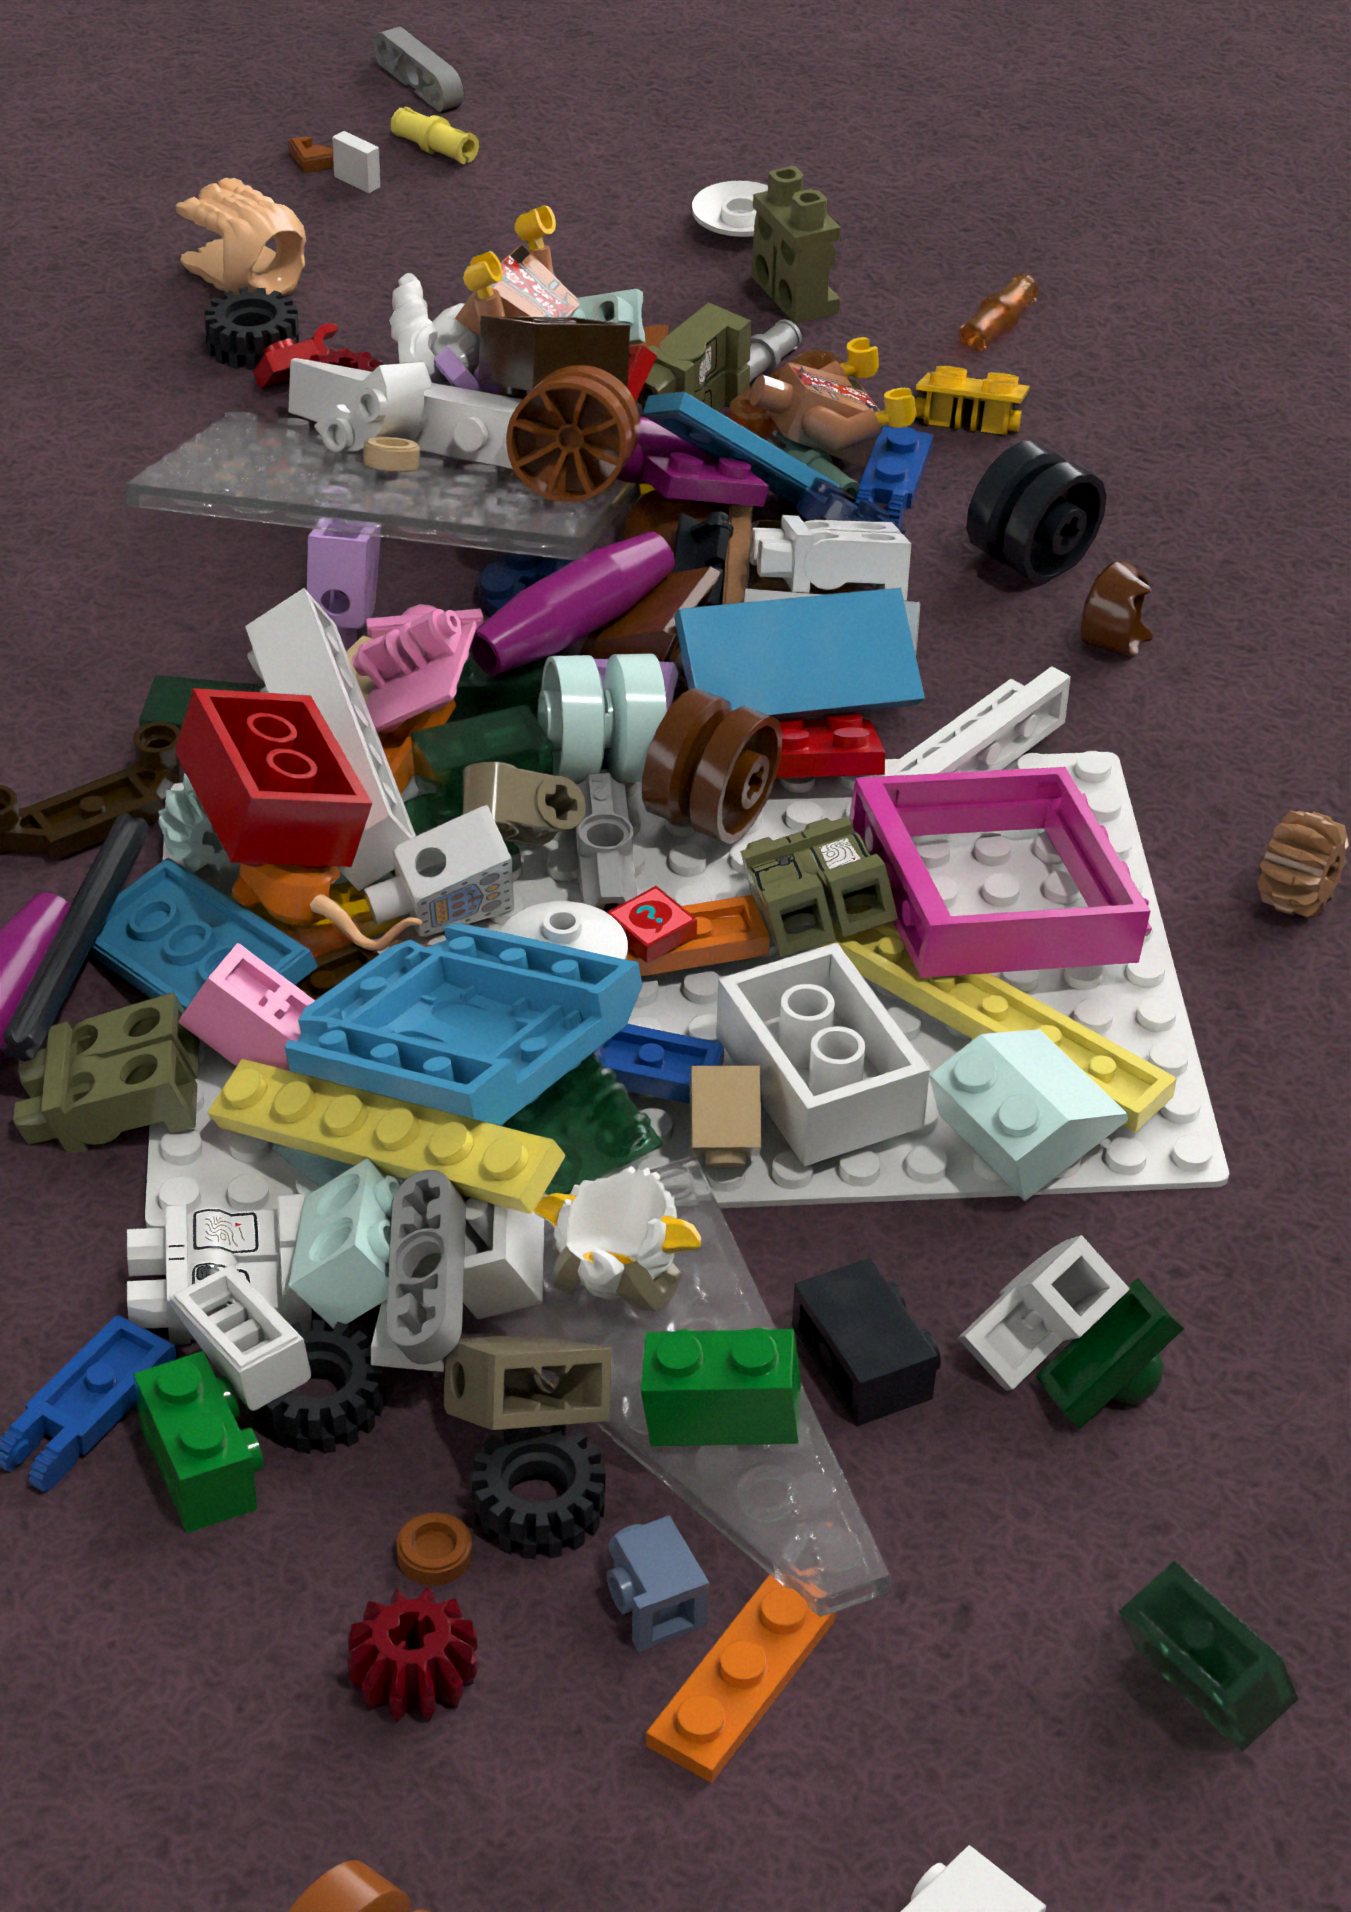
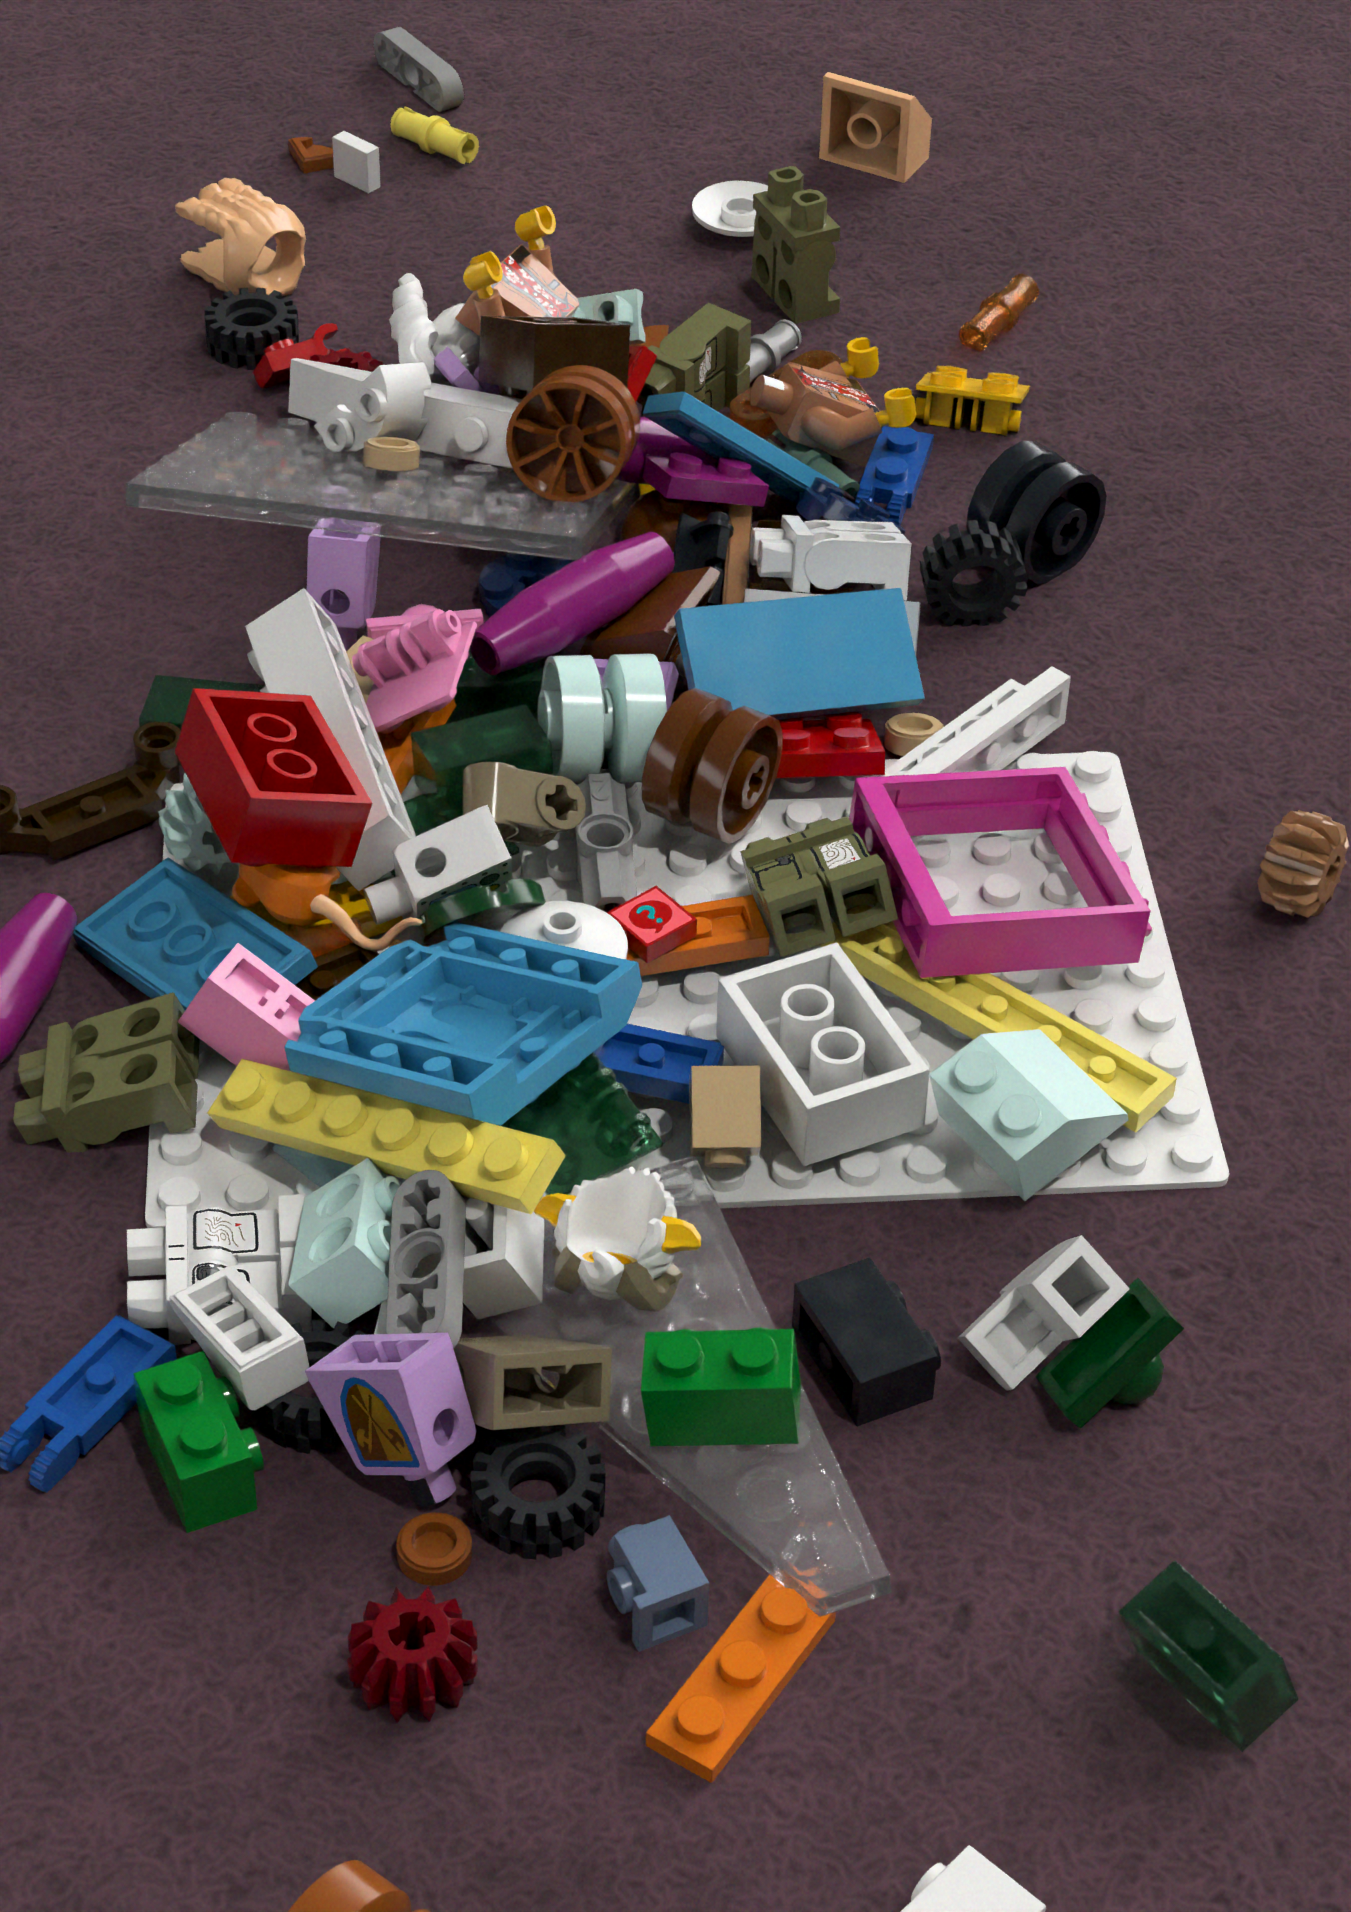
(74, 939): black axle -> none
(398, 1407): none -> lavender torso
(479, 908): none -> dark green tile
(873, 128): none -> light nougat slope
(908, 731): none -> tan tile
(964, 551): none -> black tyre
(1114, 610): reddish brown hair -> none

